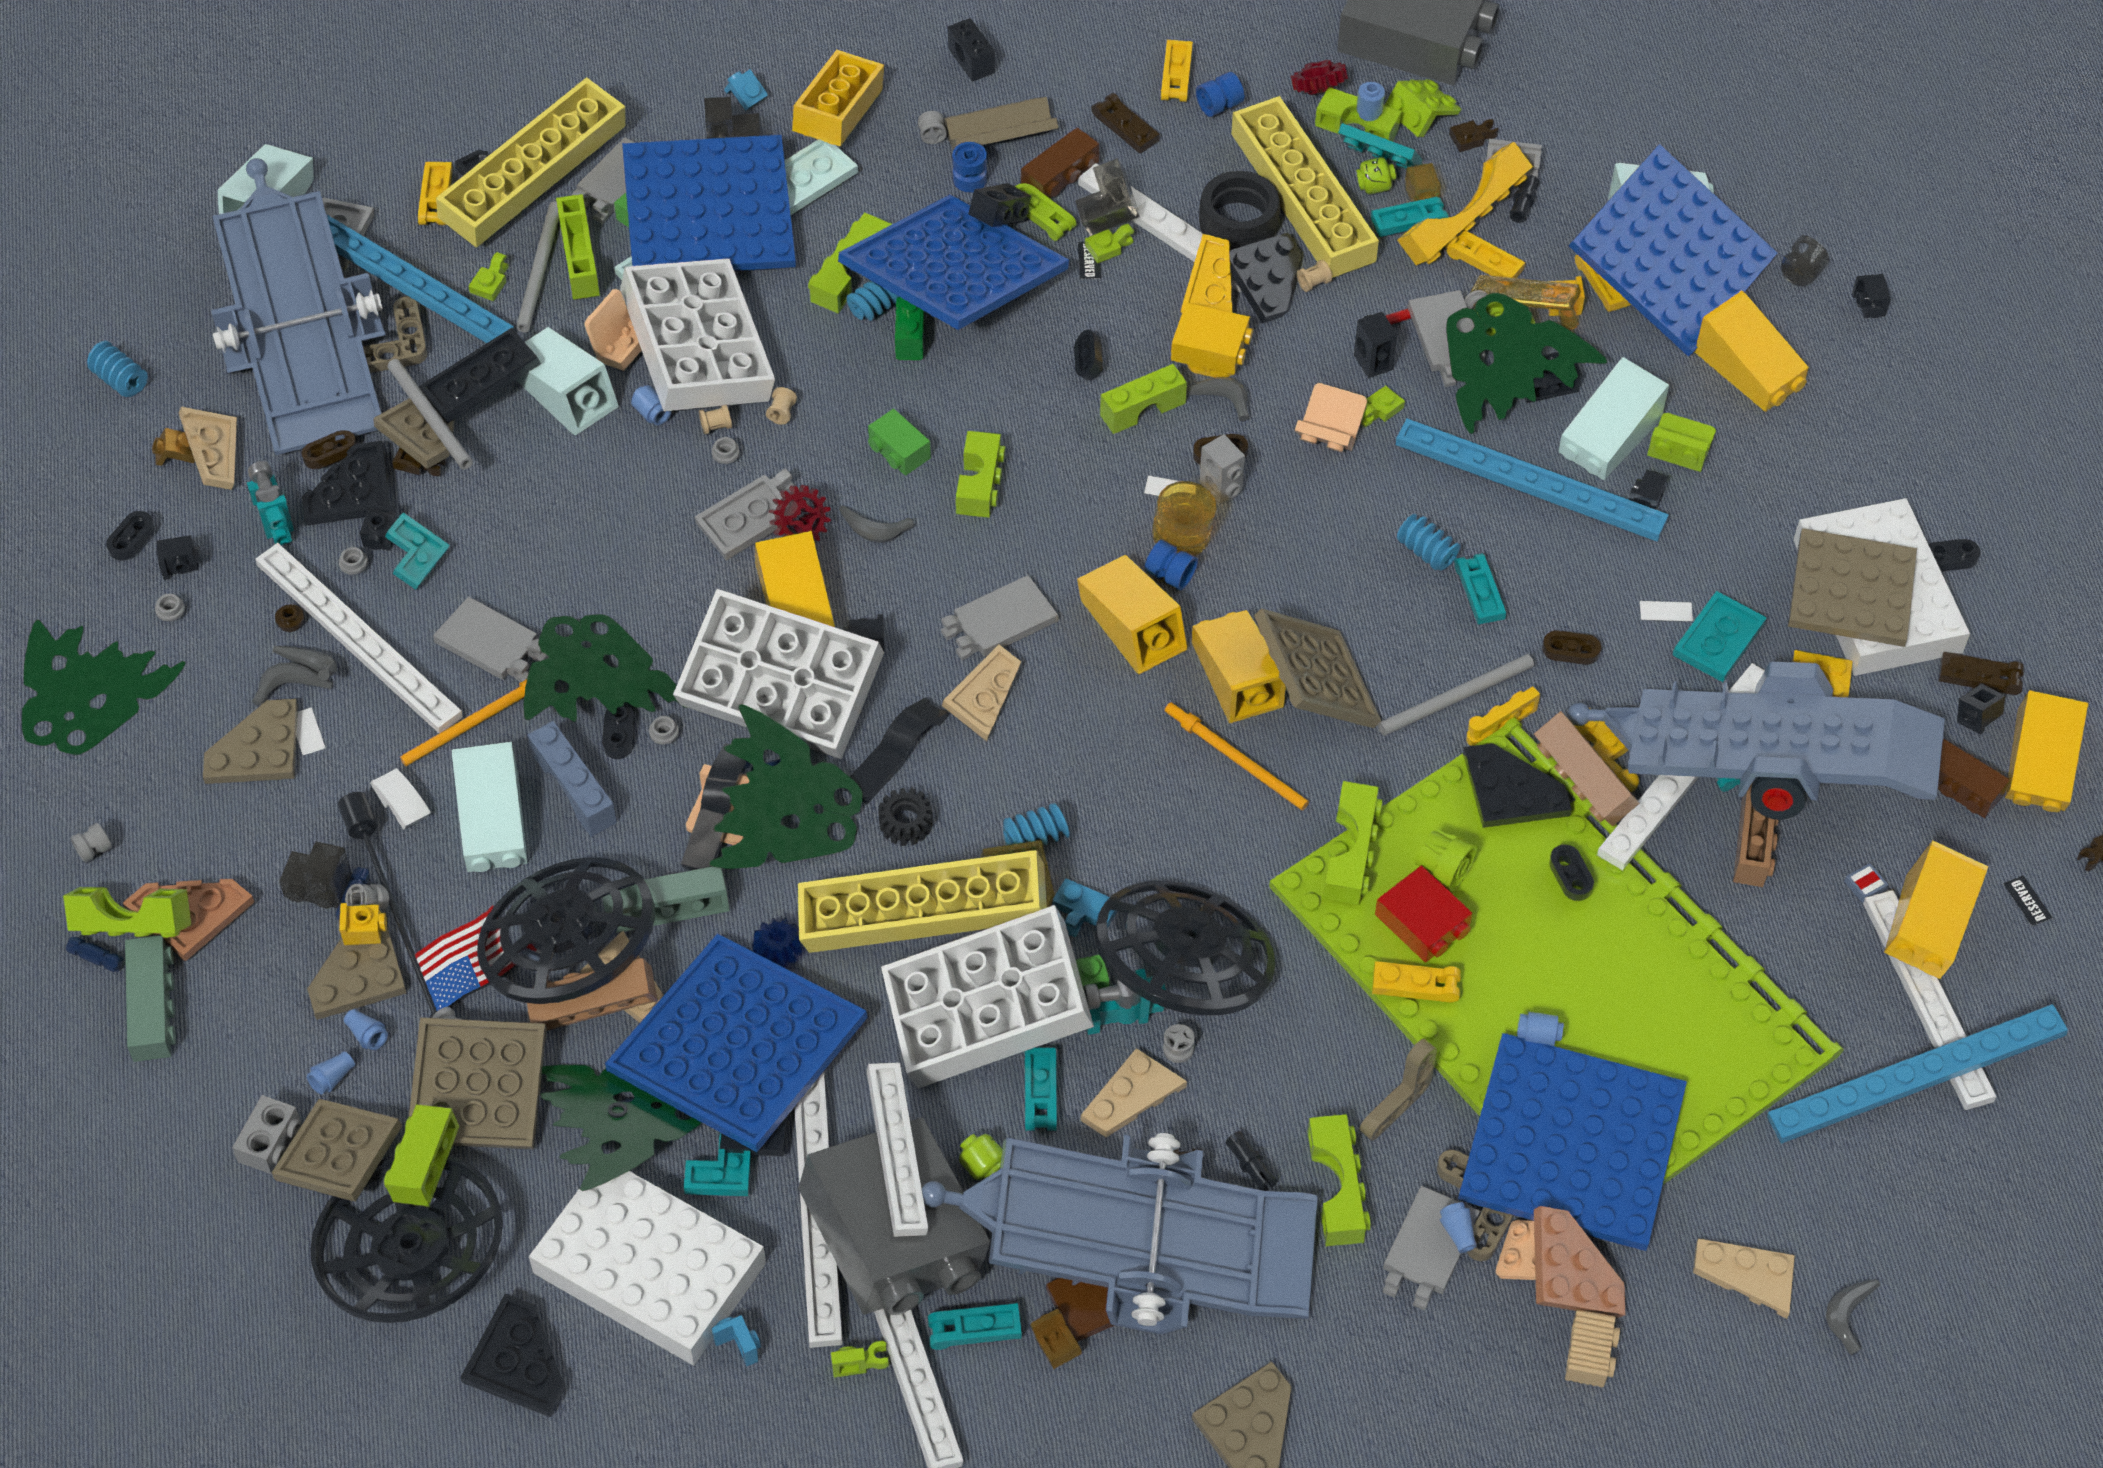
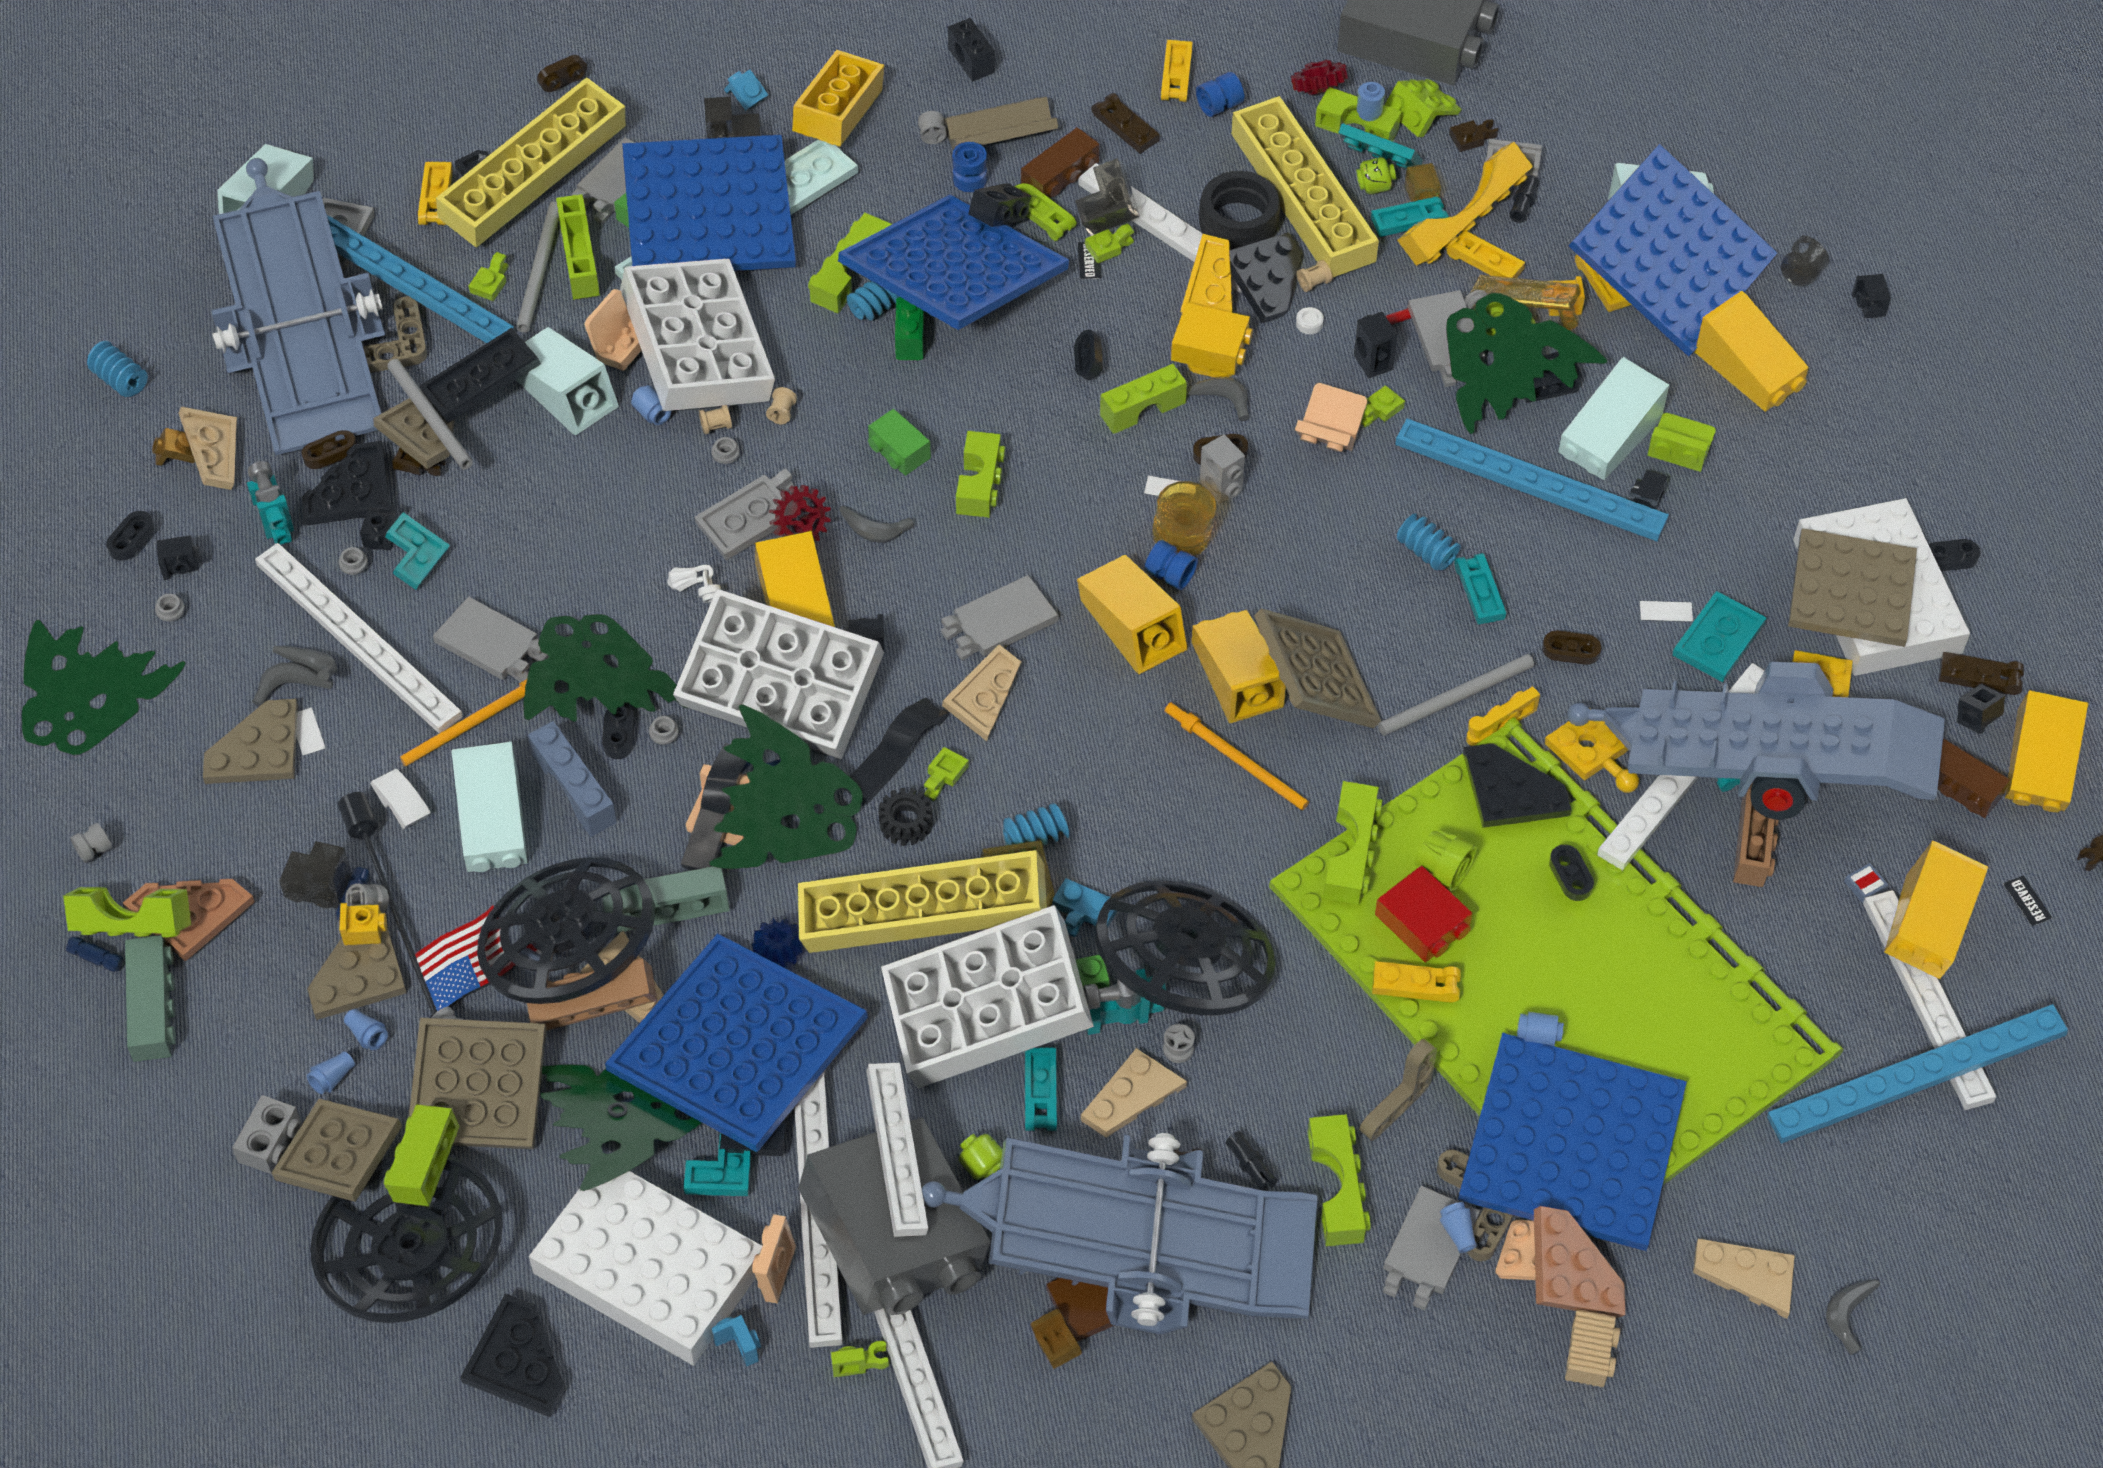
(292, 623): dark brown plate -> none
(562, 73): none -> dark brown plate
(684, 577): none -> white piece
(774, 1259): none -> light nougat plate
(945, 768): none -> lime plate
(975, 1325): teal plate -> none
(1309, 320): none -> white tile
(1586, 769): medium nougat brick -> none

